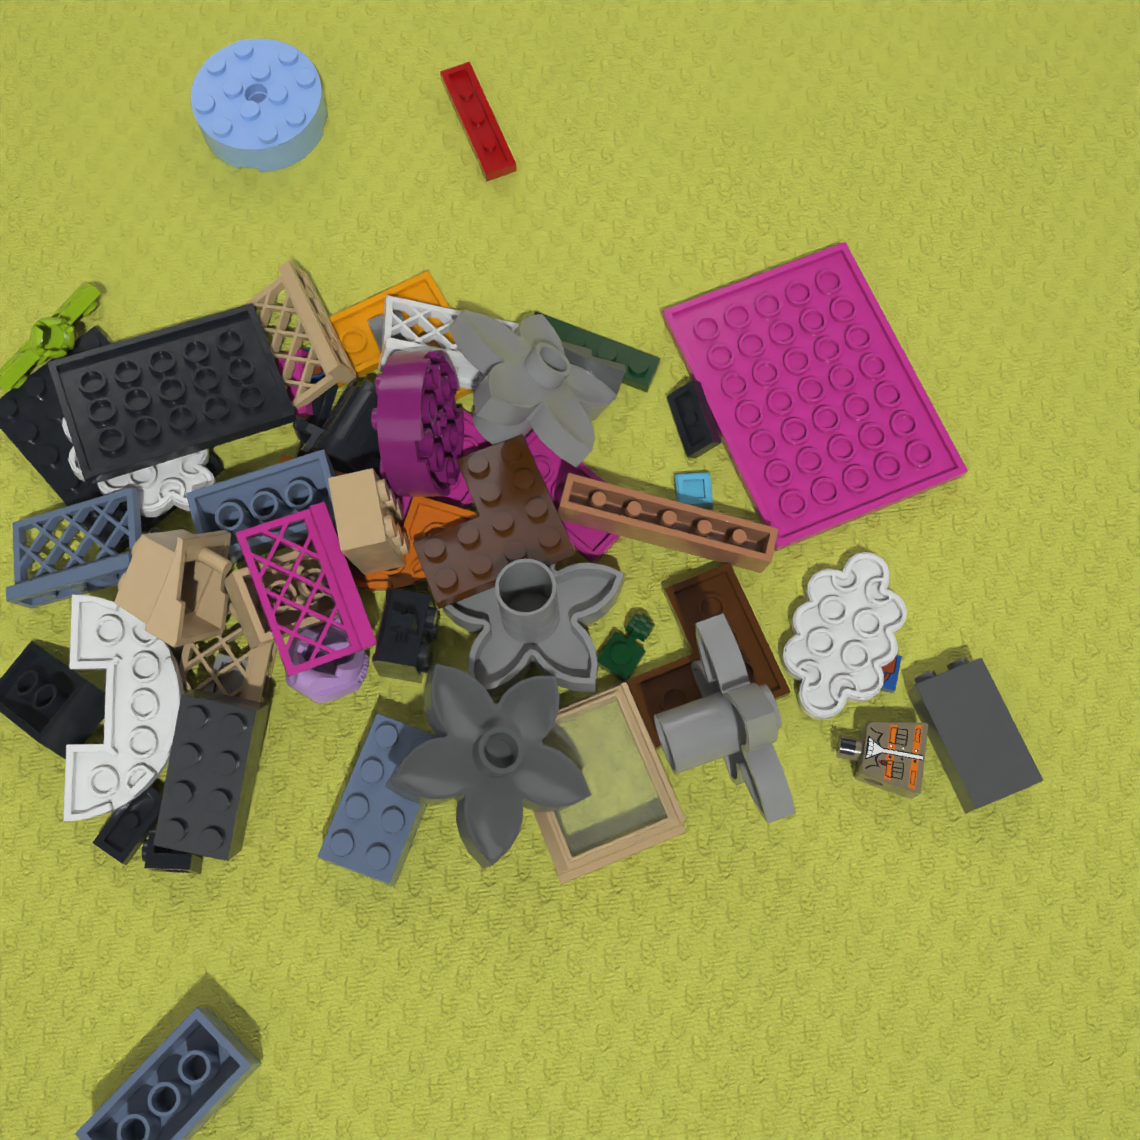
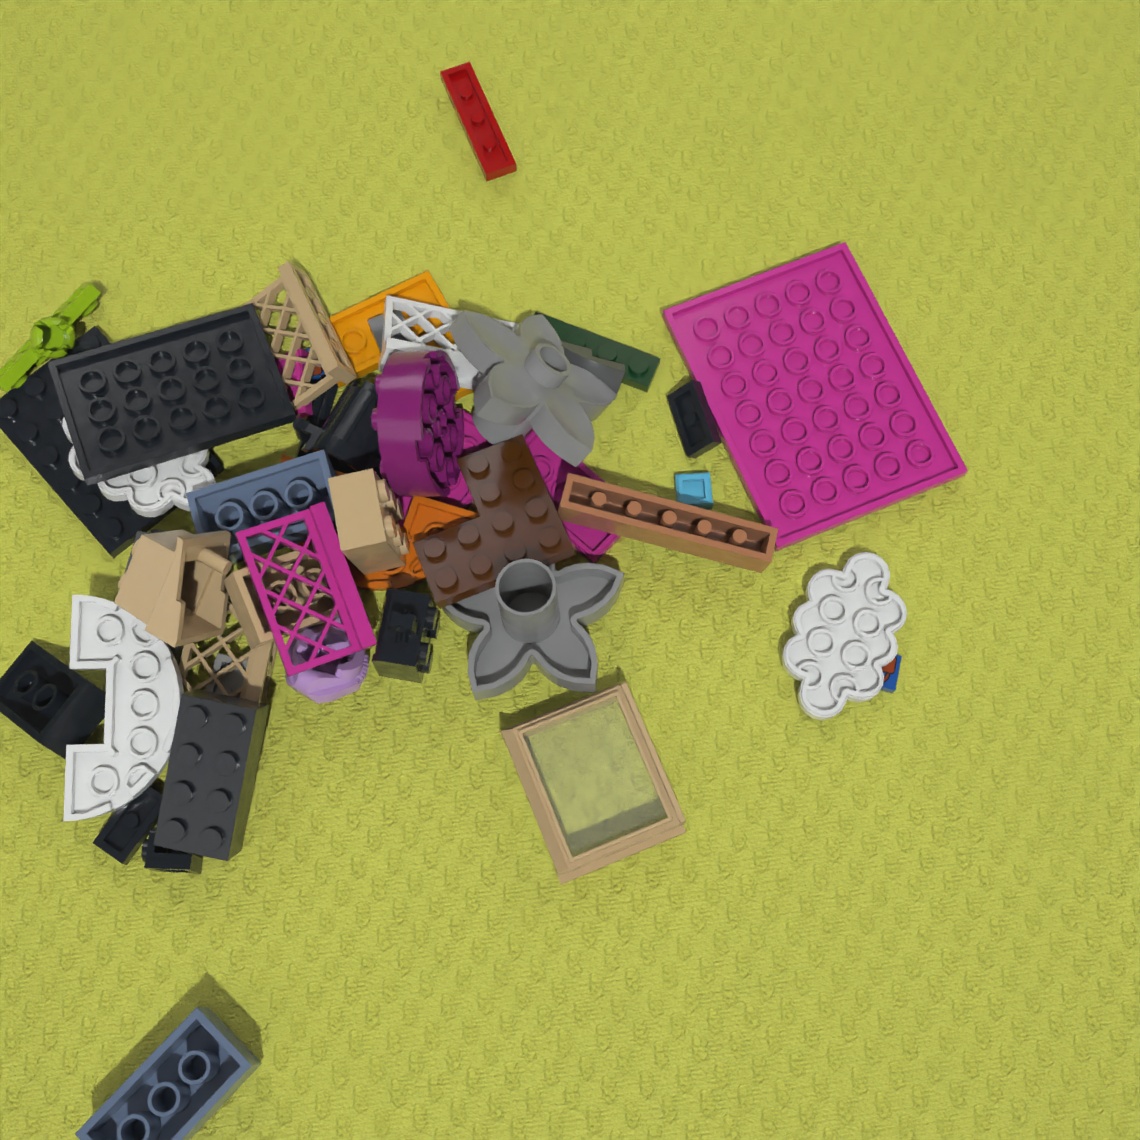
(74, 578): sand blue fence -> none
(259, 104): light blue brick -> none
(373, 823): sand blue brick -> none
(489, 759): dark grey plant -> none
(622, 654): dark green plate -> none
(692, 602): reddish brown plate -> none
(729, 722): light grey plant -> none
(888, 755): dark tan torso -> none
(973, 734): dark grey brick -> none

